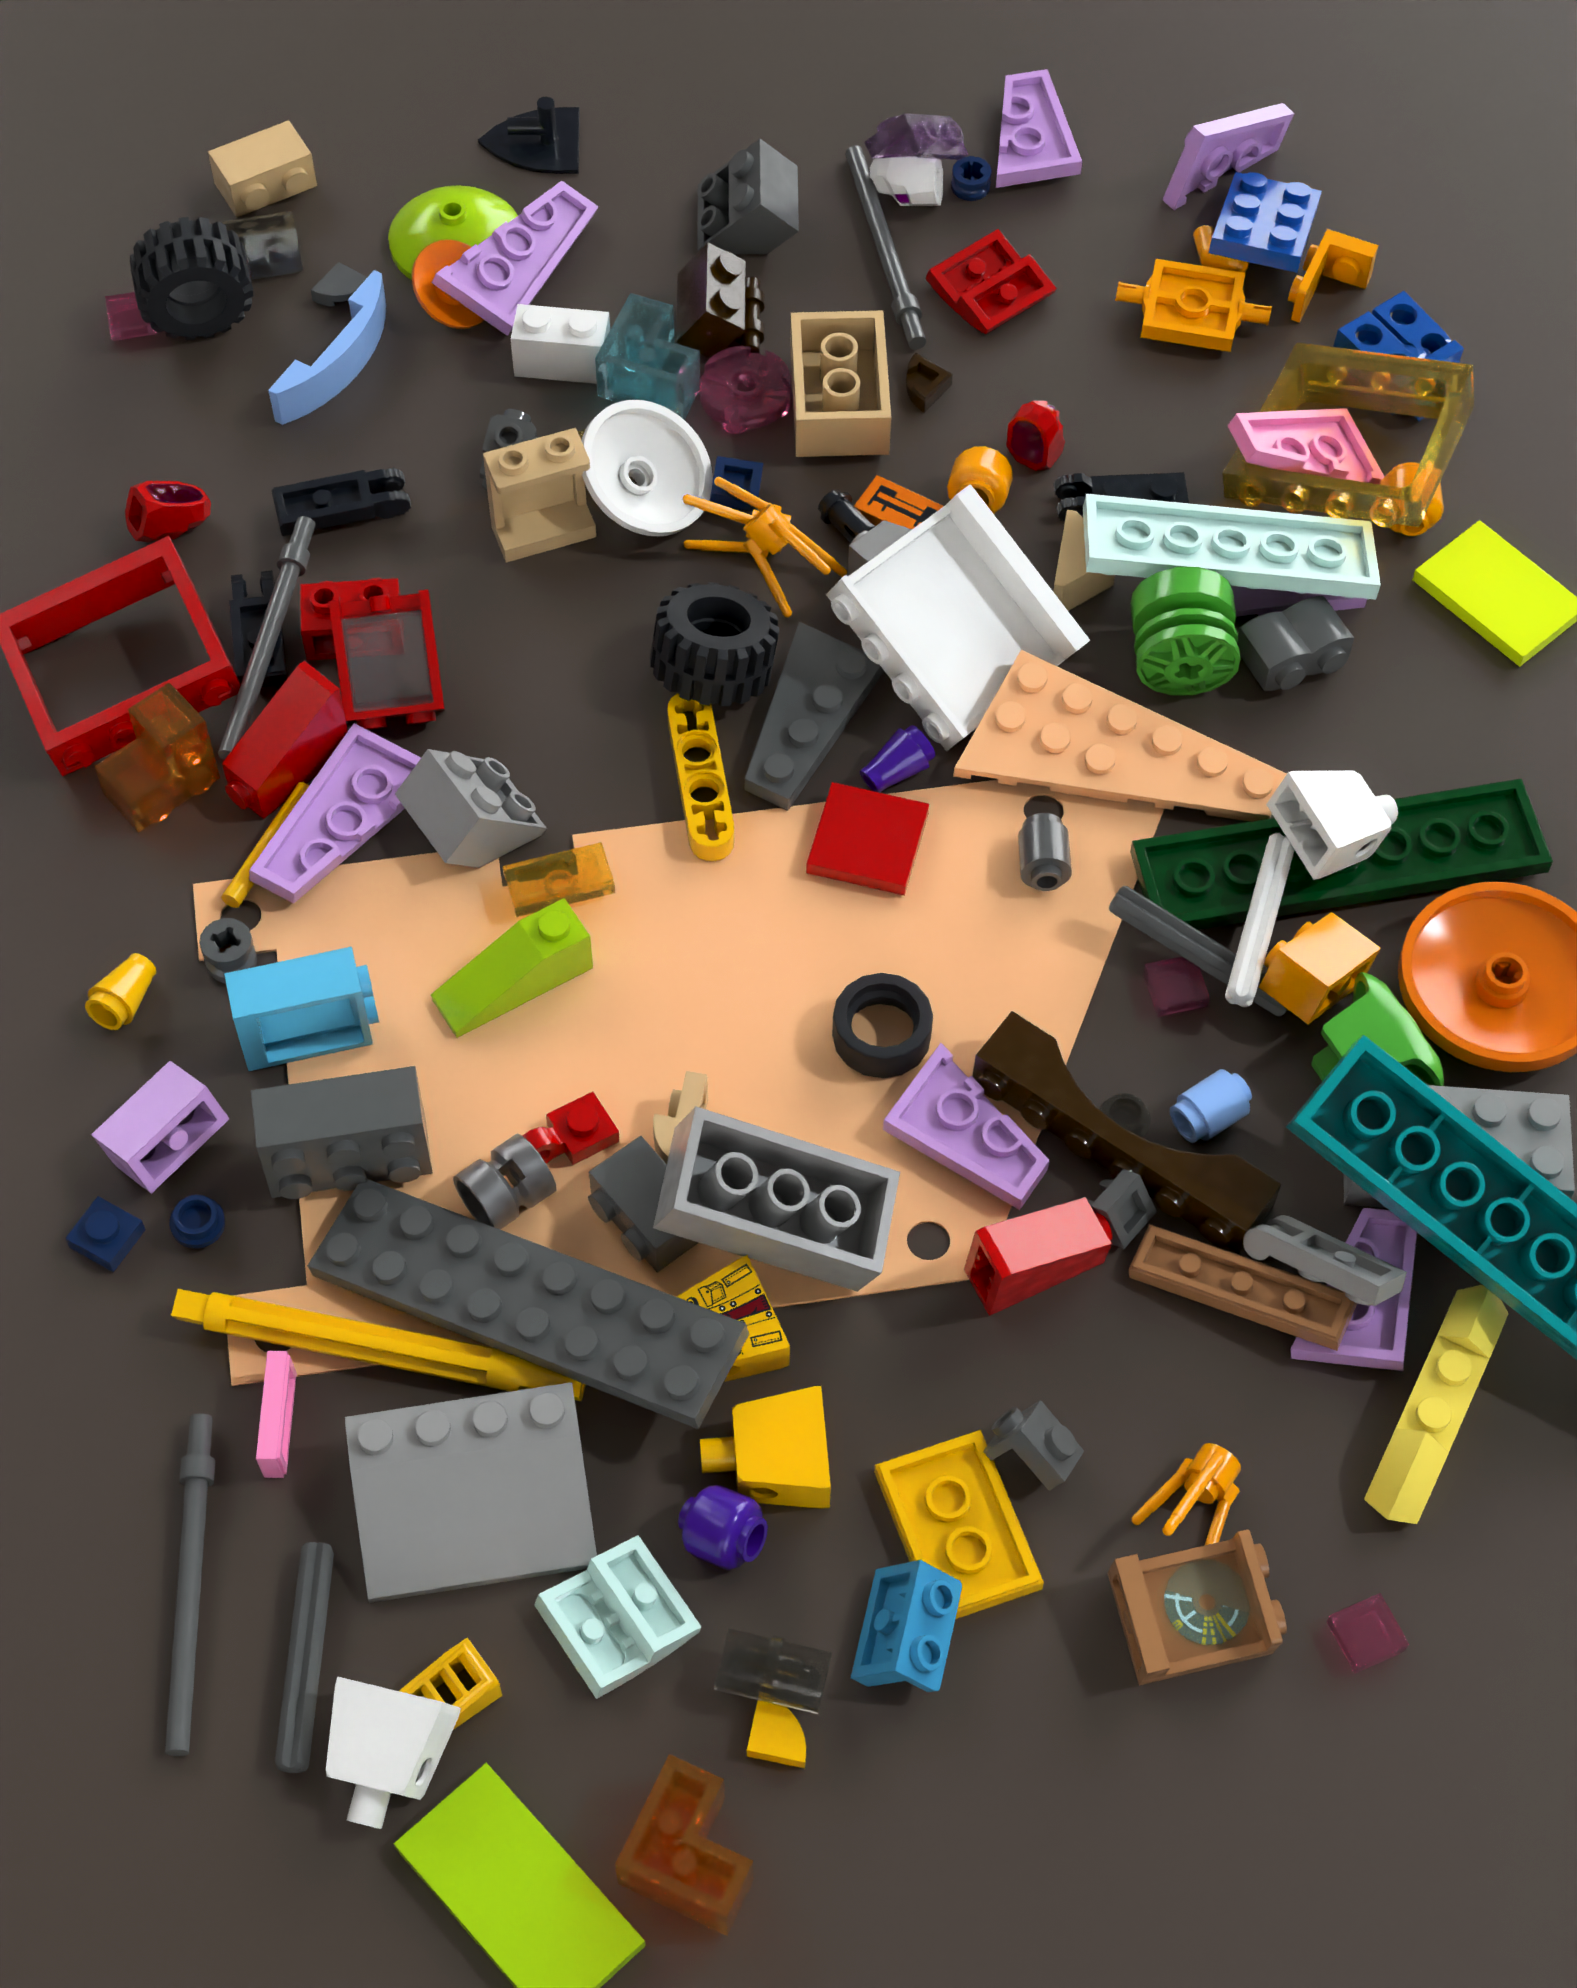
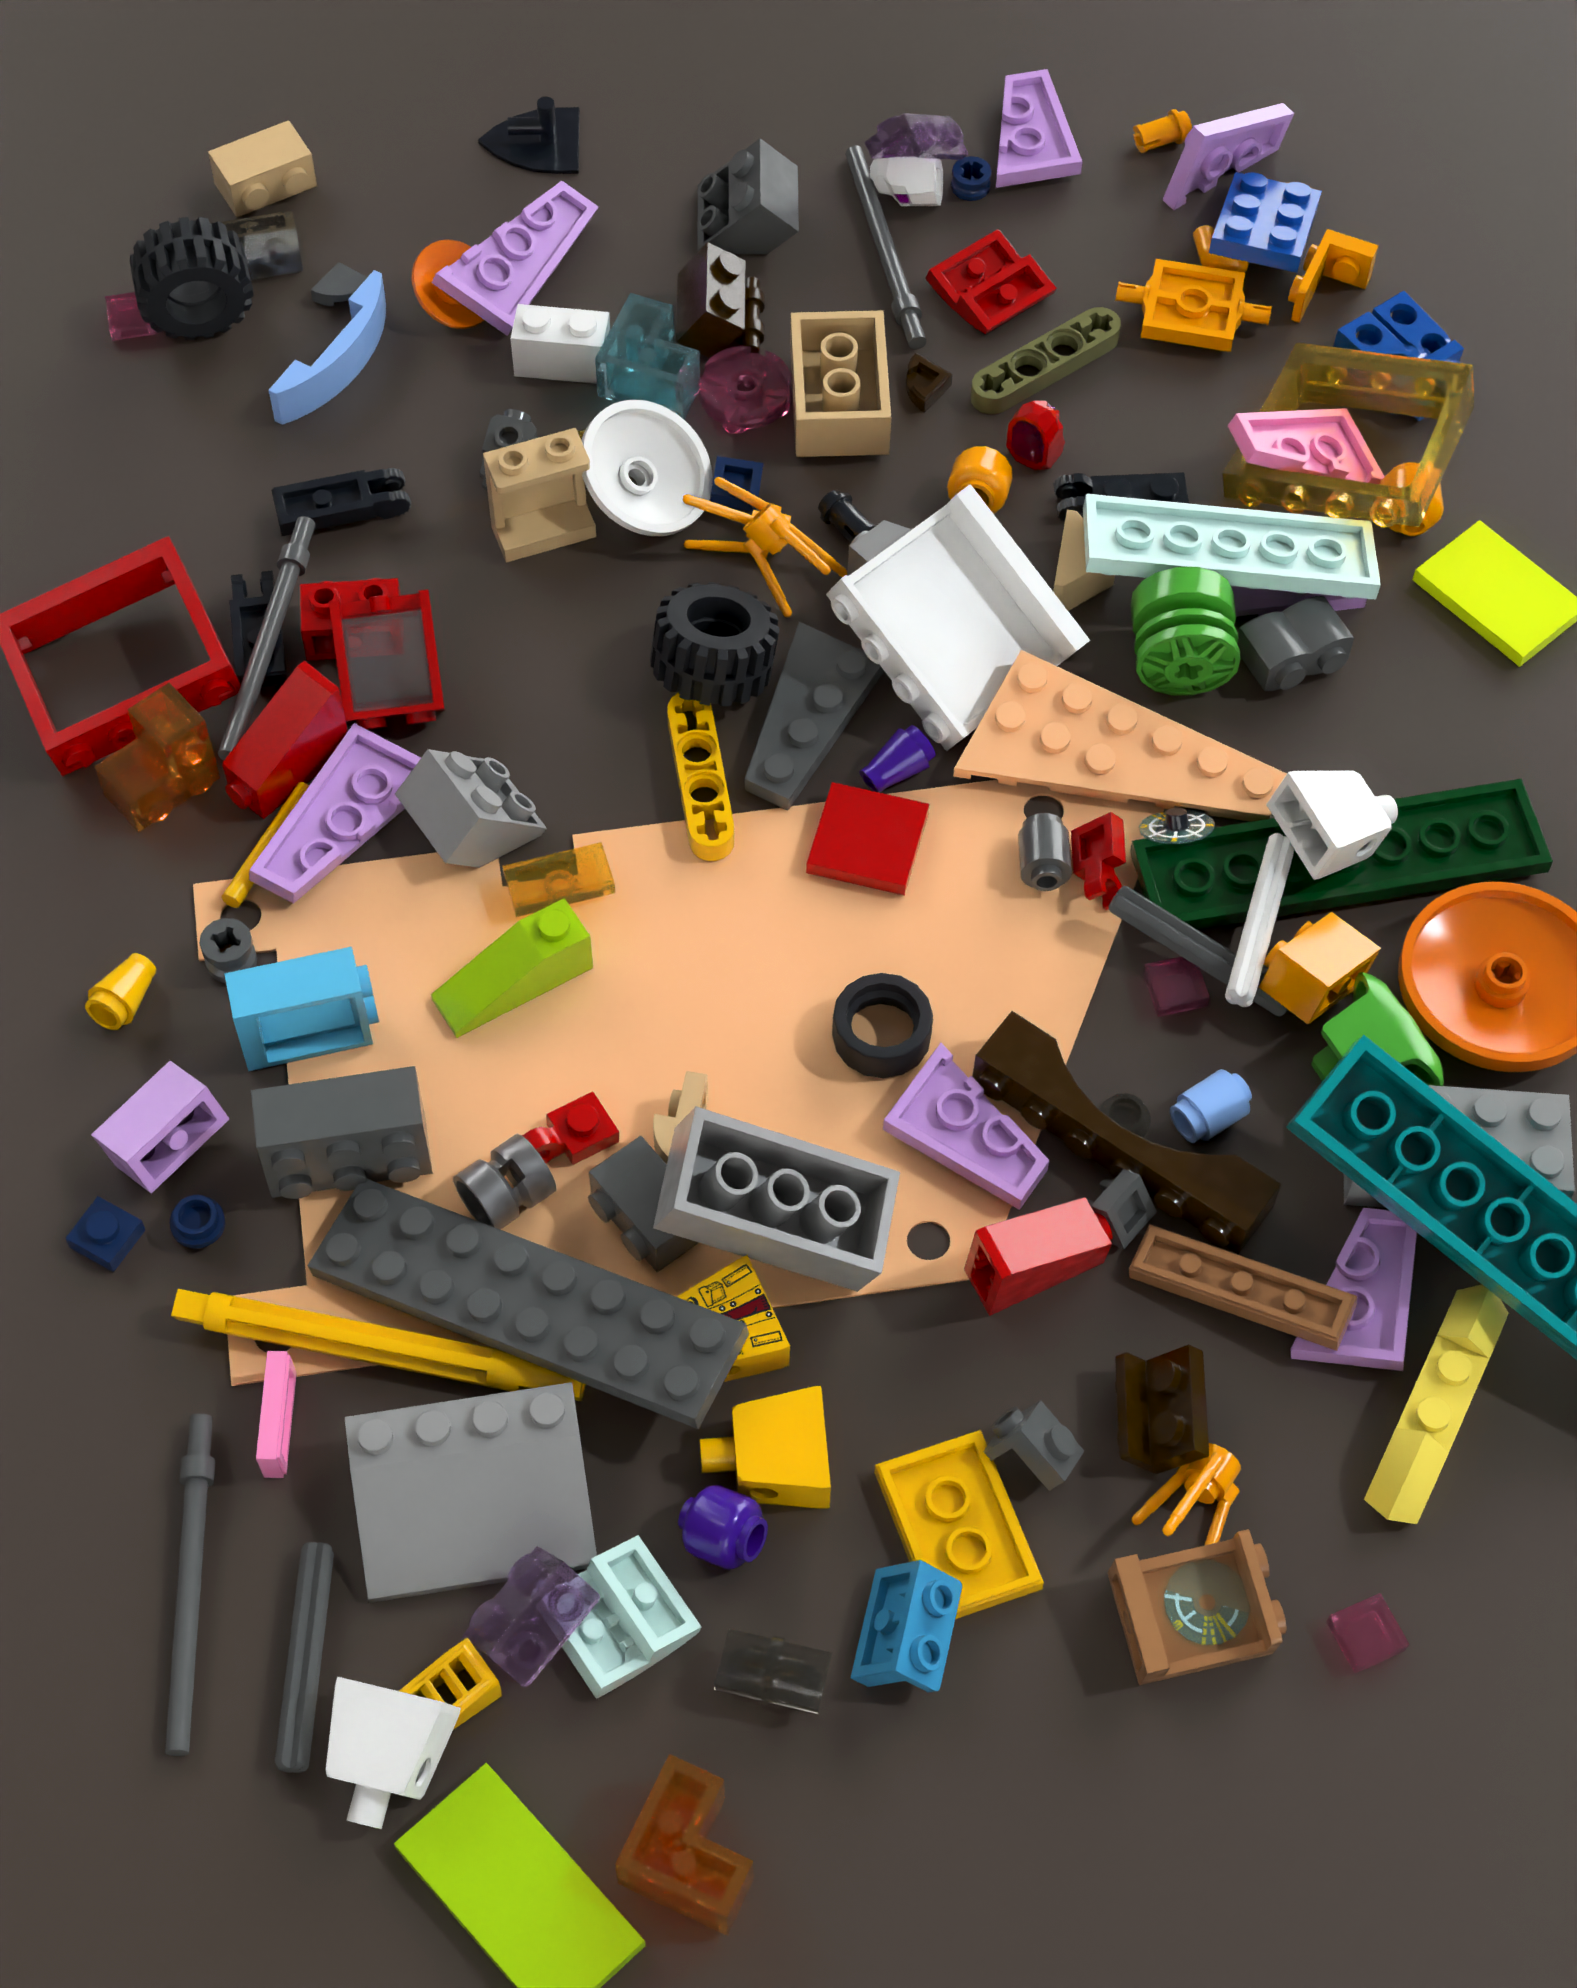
(165, 509): red rock -> none
(445, 214): lime dish -> none
(531, 1615): none -> clear purple bracket
(776, 1736): yellow tile -> none
(894, 504): orange tile -> none
(1040, 355): none -> olive beam
(1096, 852): none -> red plate
(1162, 131): none -> light orange pin
(1162, 1409): none -> dark brown bracket
(1177, 826): none -> piece
(1325, 1259): light grey plate -> none

